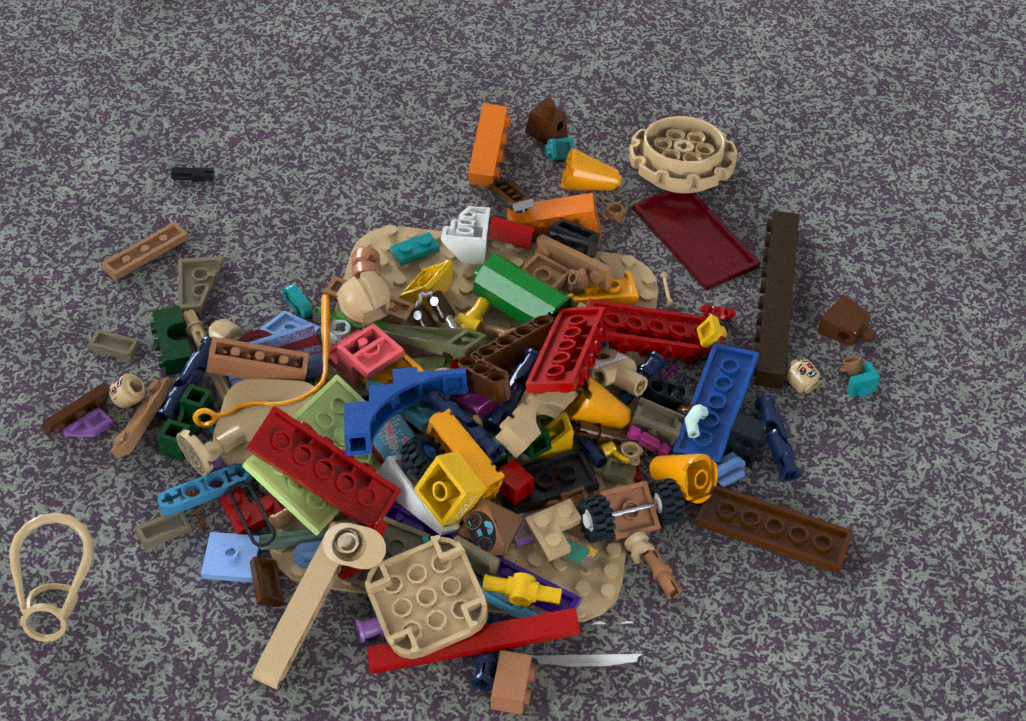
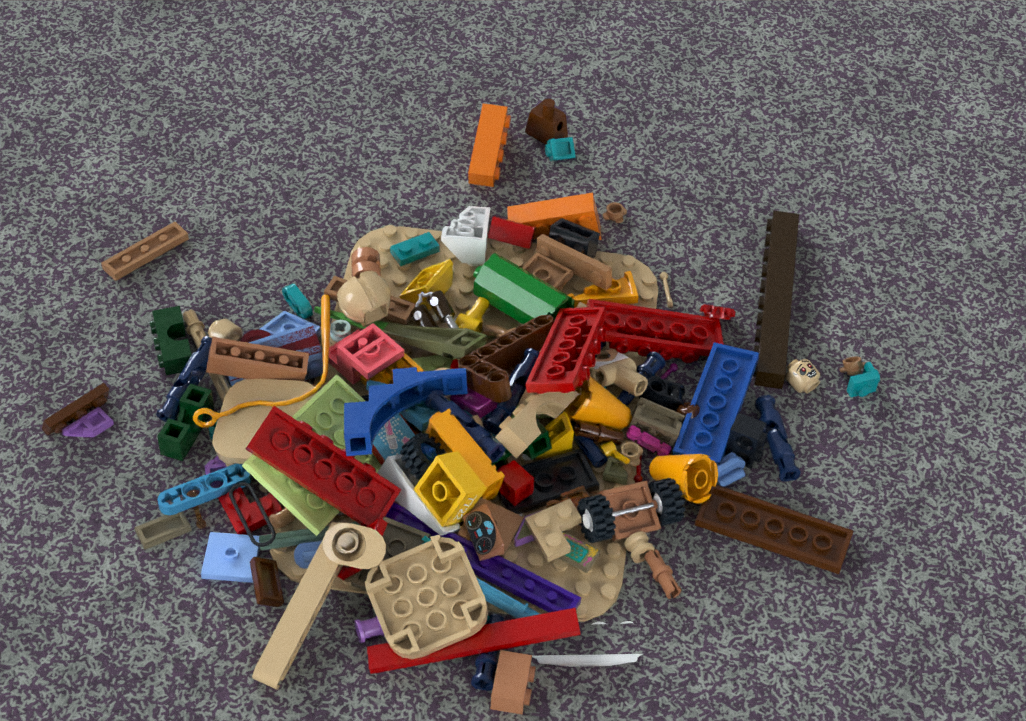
(72, 597): tan animal -> none
(114, 344): dark tan tile -> none
(127, 391): tan head -> none
(142, 417): medium nougat plate -> none
(193, 174): black axle -> none
(194, 452): tile -> none
(196, 281): dark tan wing -> none
(225, 442): tan bar -> none
(480, 560): dark tan tile -> none
(512, 196): dark brown plate -> none
(522, 589): yellow pin -> none
(577, 279): medium nougat plate -> none
(588, 174): light orange cone -> none
(682, 154): tan piece -> none
(696, 237): dark red tile -> none
(696, 413): light aqua arm -> none
(710, 331): yellow tile -> none
(846, 322): reddish brown torso -> none

